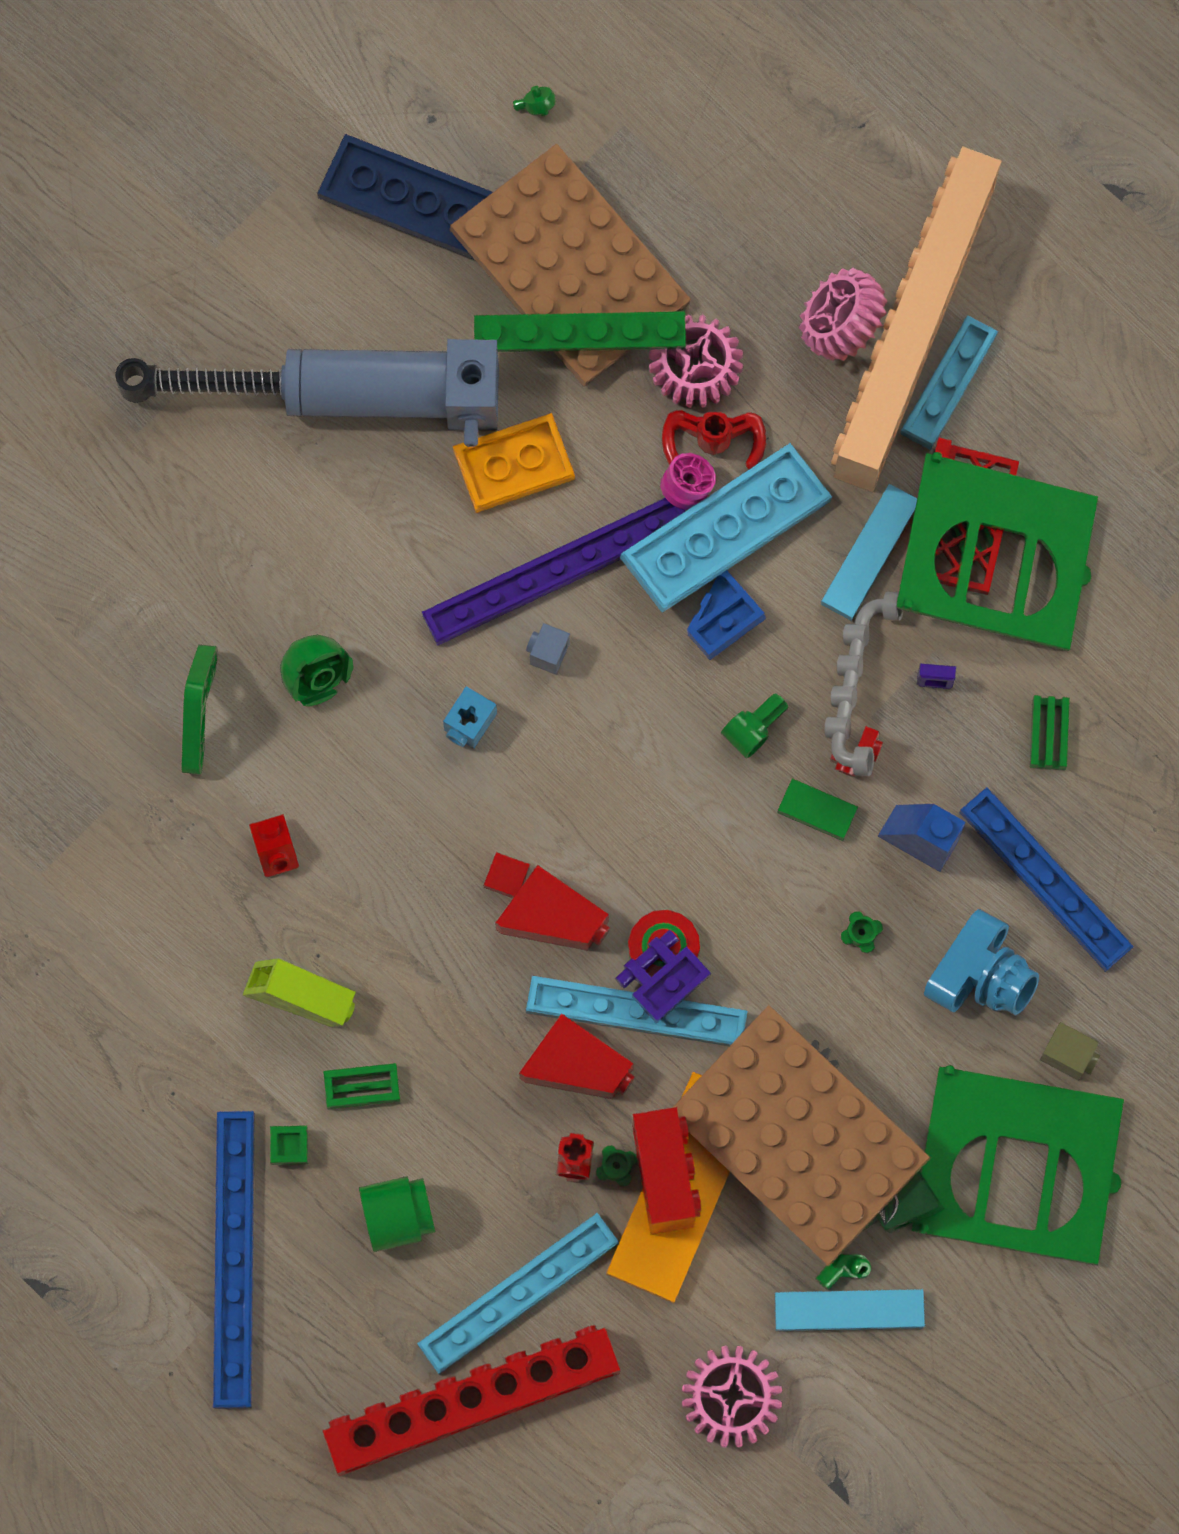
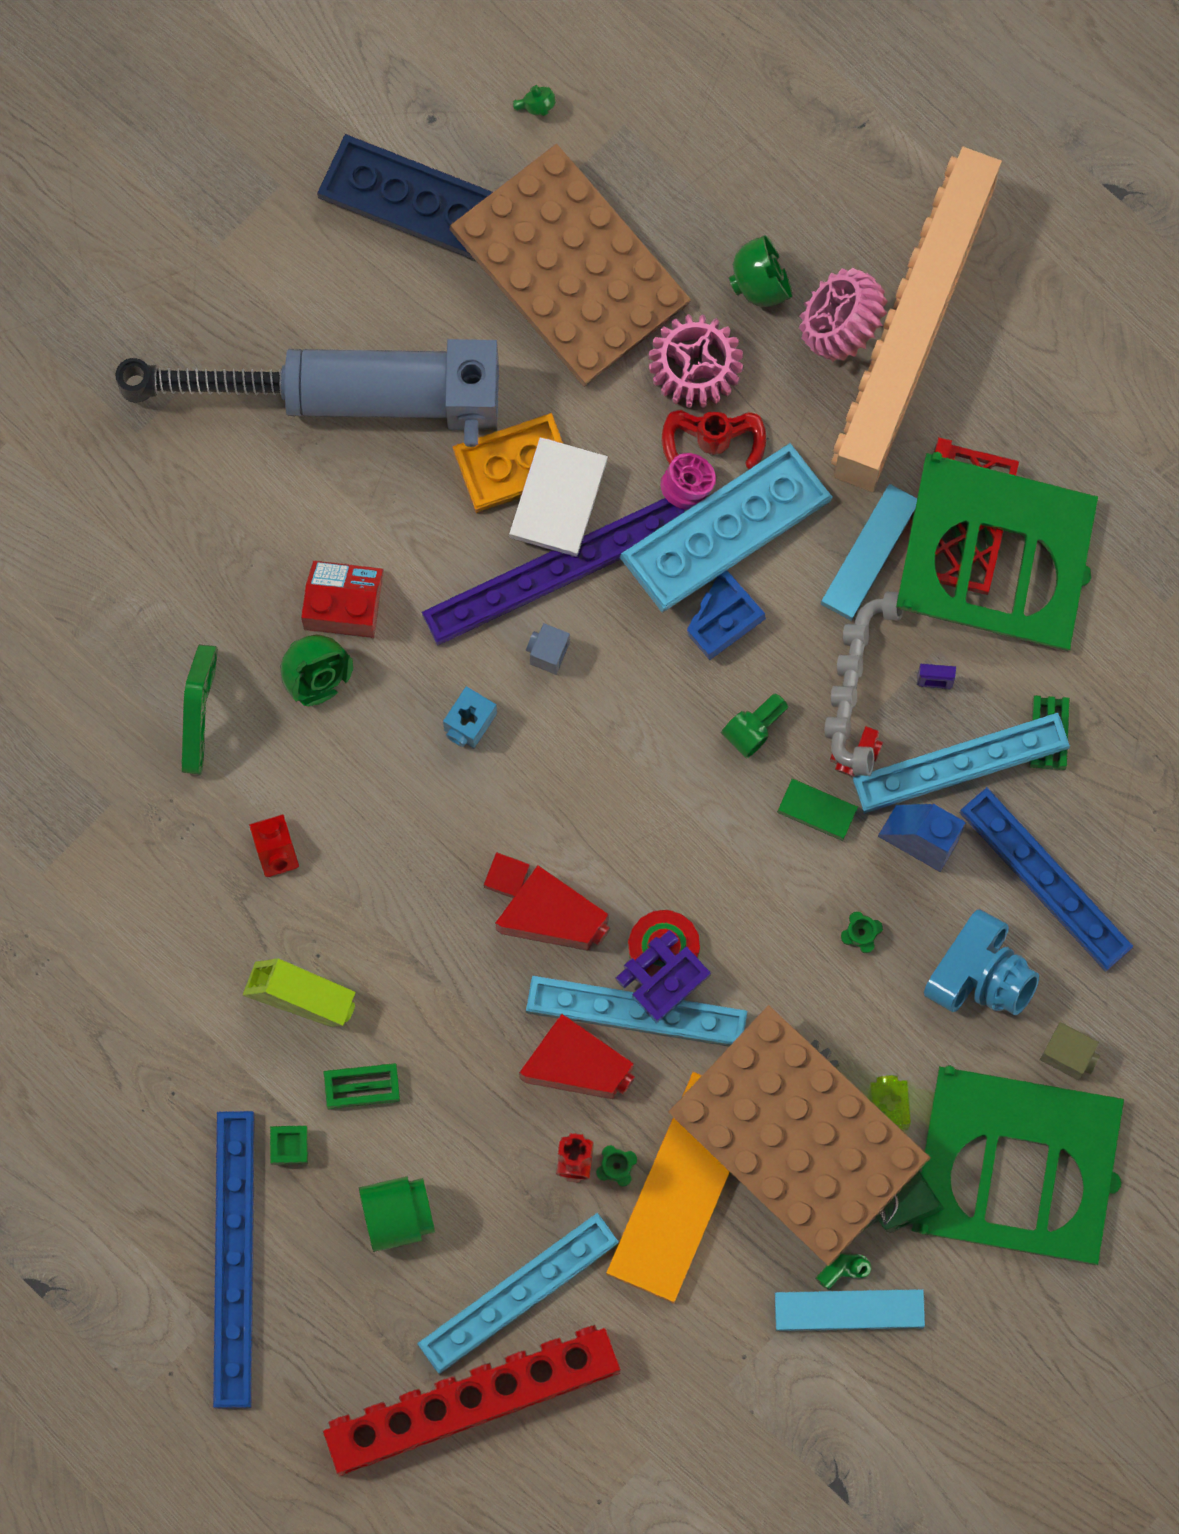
(342, 599): none -> red slope
(558, 497): none -> white tile
(583, 331): green plate -> none
(666, 1170): red brick -> none
(714, 1394): bright pink gear -> none
(759, 274): none -> green cylinder
(899, 1092): none -> clear neon green brick
(949, 382): medium azure tile -> none
(961, 762): none -> medium azure tile

